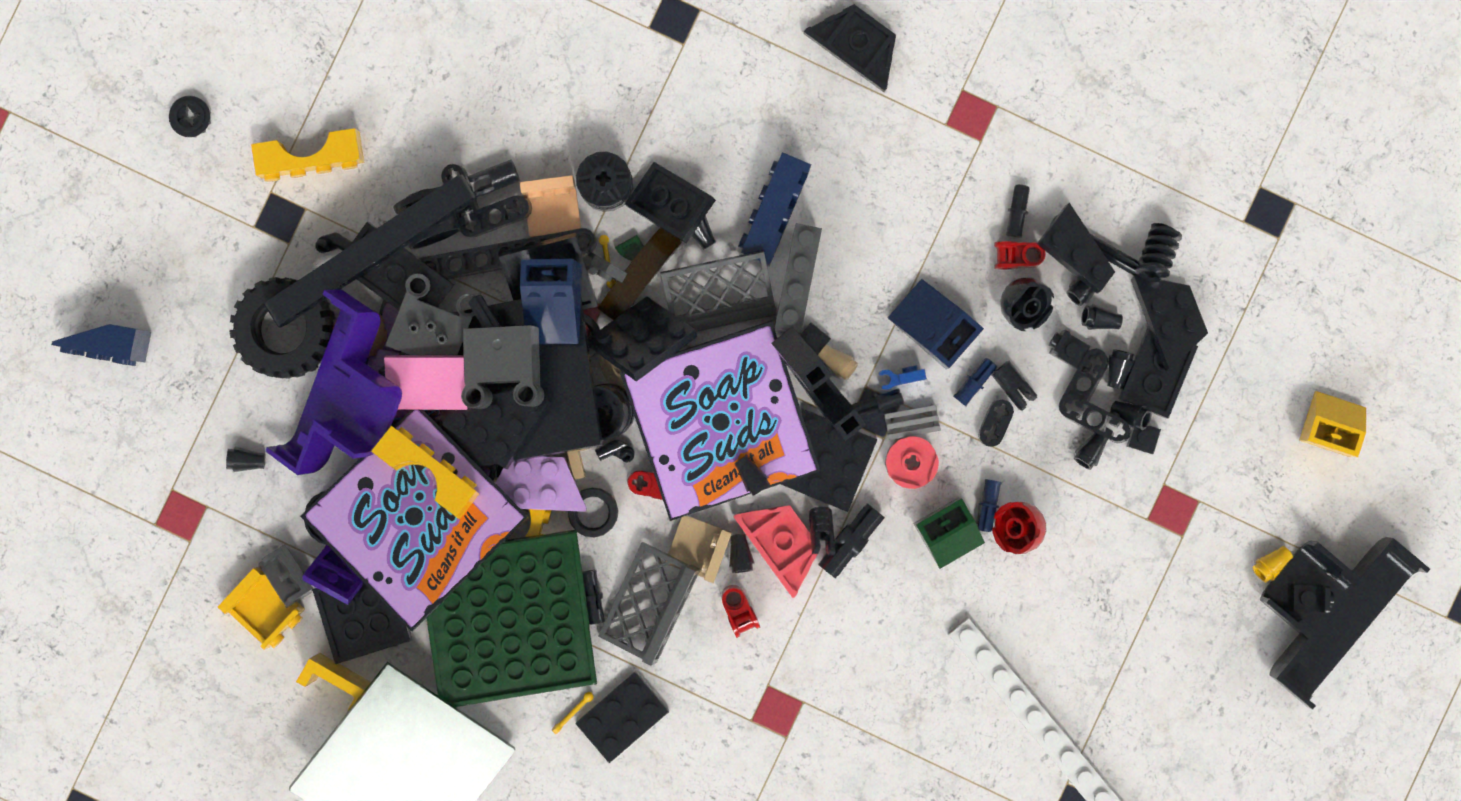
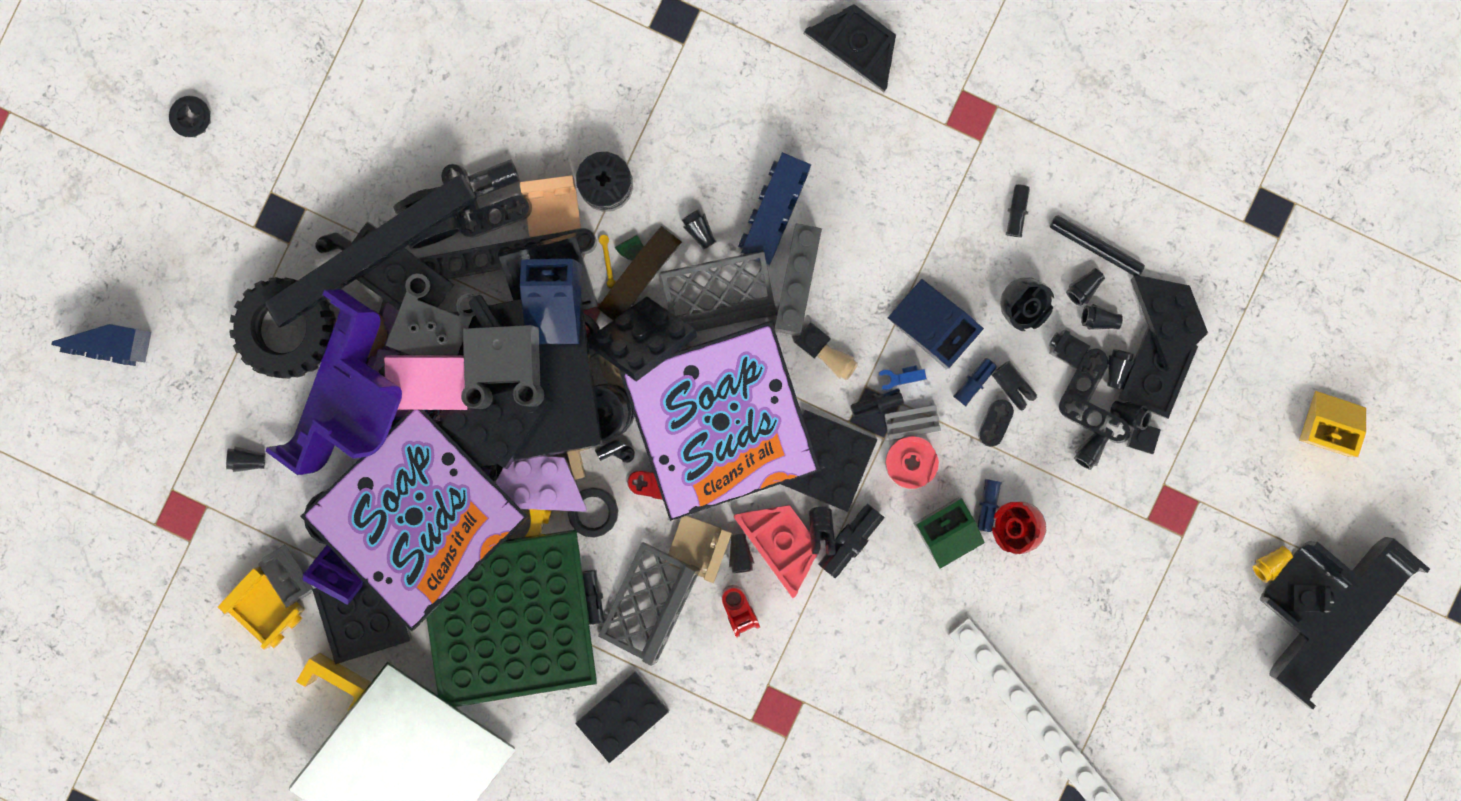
(341, 149): yellow arch -> none
(399, 451): yellow arch -> none
(588, 697): yellow hinge -> none
(604, 269): dark grey plate -> none
(670, 202): black plate -> none
(752, 476): black cone -> none
(816, 382): black arch -> none
(1016, 255): red piece -> none
(1076, 249): black wing -> none
(1158, 252): black piece -> none

